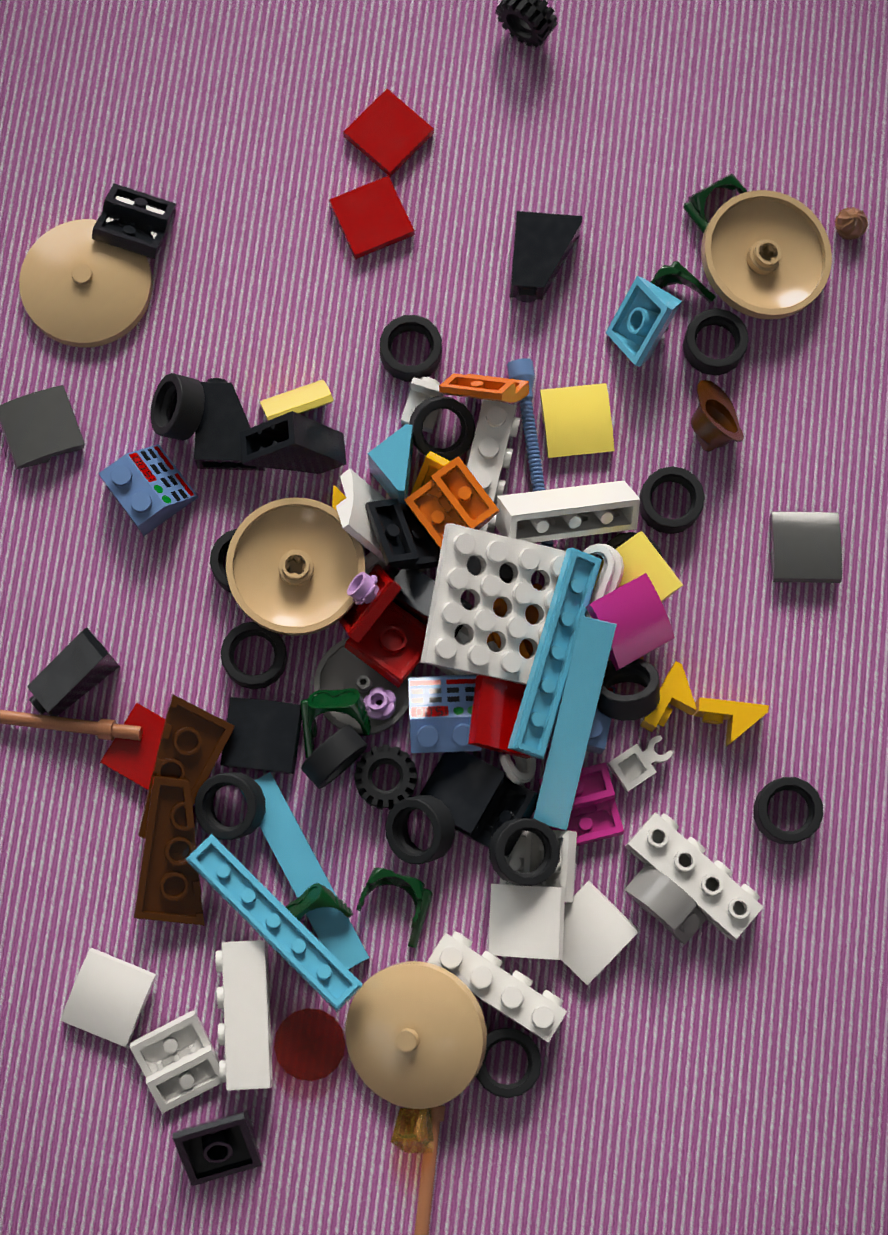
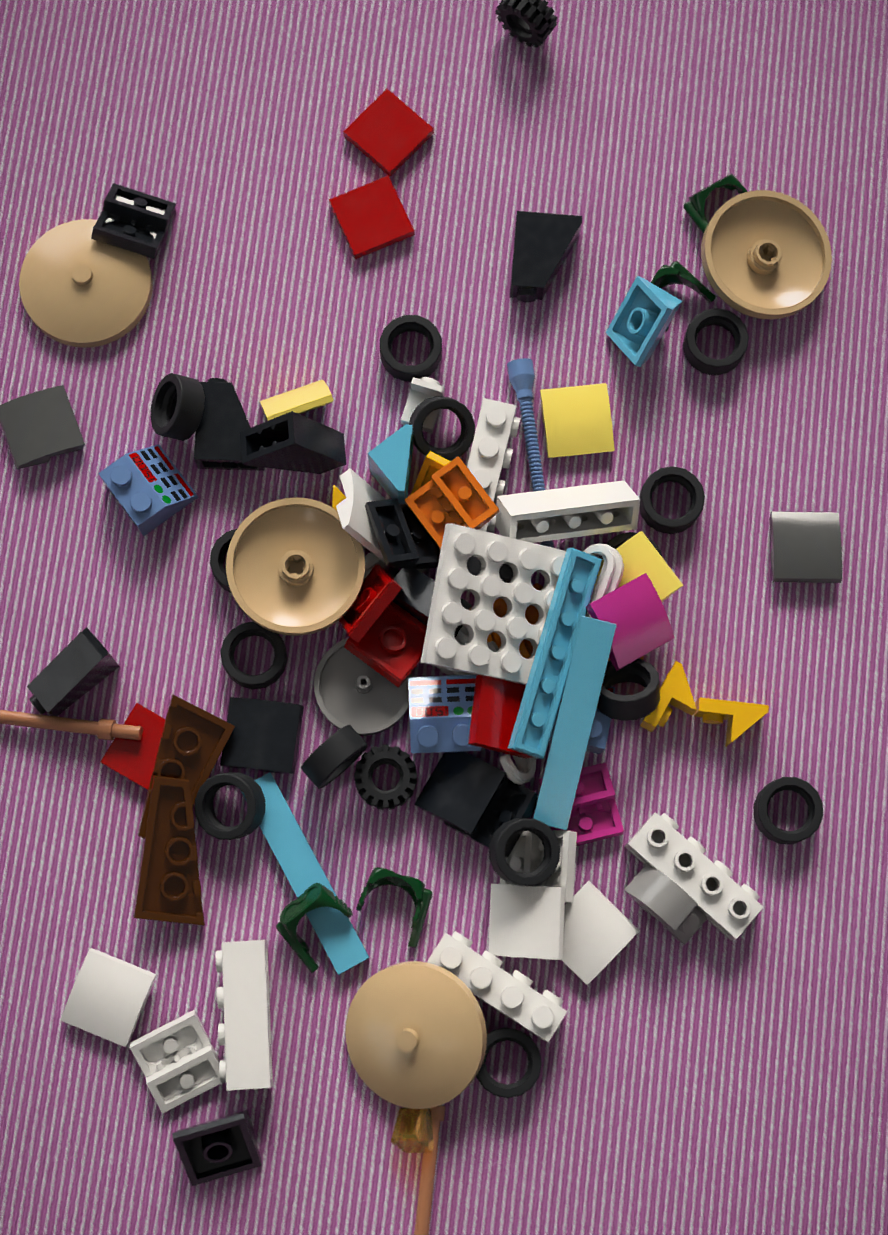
(274, 923): medium azure tile -> none
(309, 1044): clear red tile -> none
(345, 701): dark green helmet -> none
(363, 588): lavender plate -> none
(382, 711): lavender plate -> none
(398, 835): black tyre -> none
(485, 387): orange slope -> none
(635, 766): white plate -> none
(715, 418): reddish brown piece -> none
(851, 223): medium nougat plate -> none

